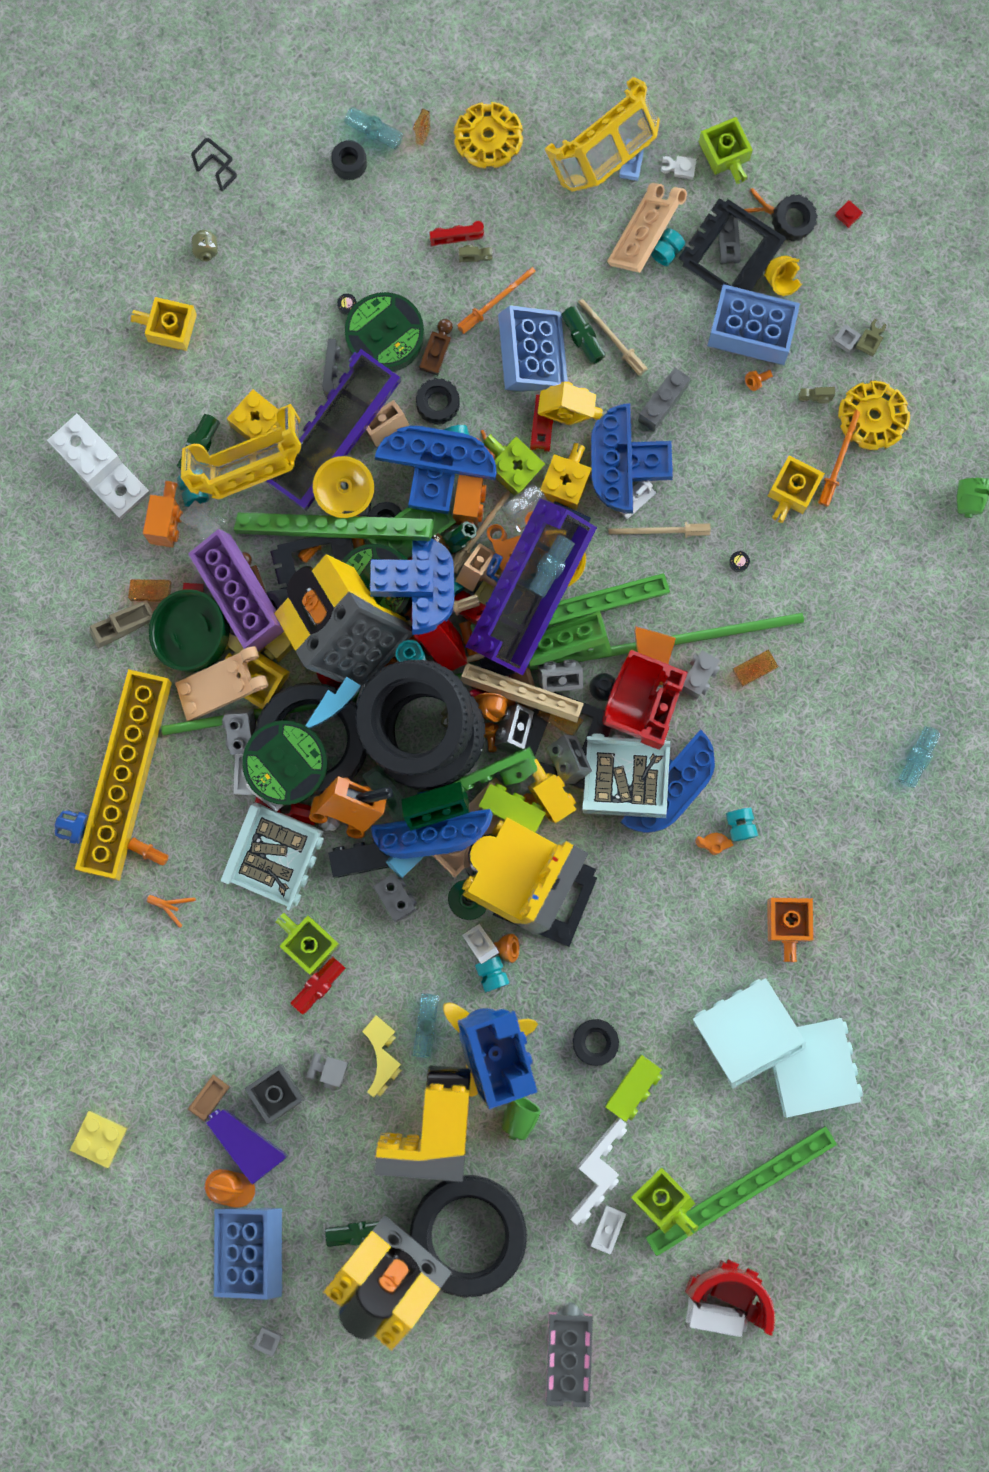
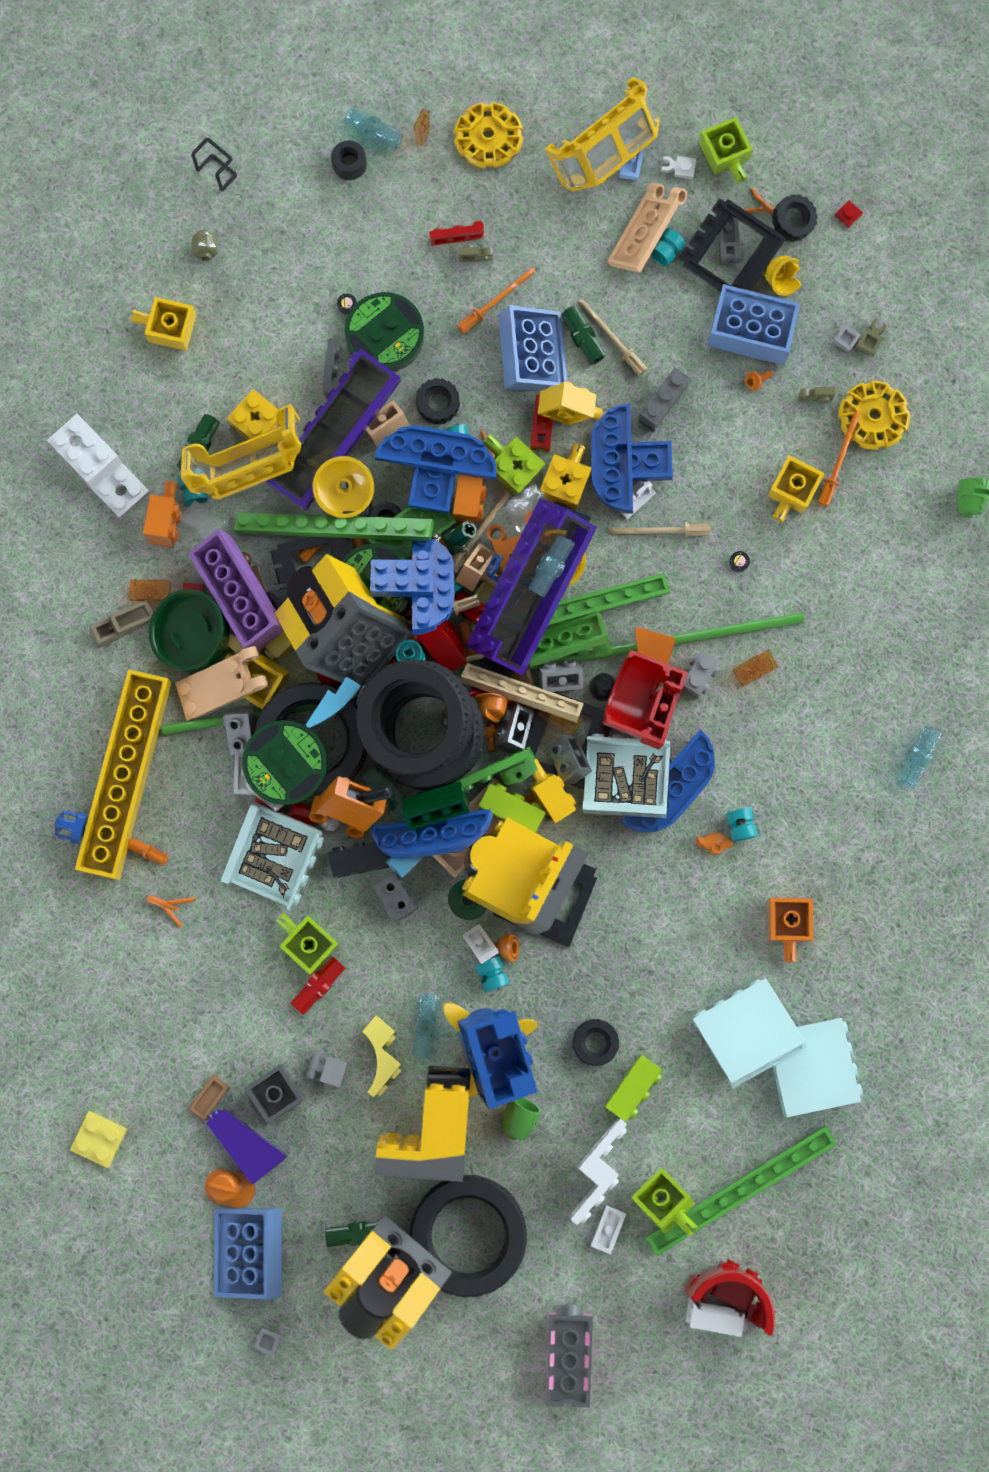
(437, 348): reddish brown plate -> none

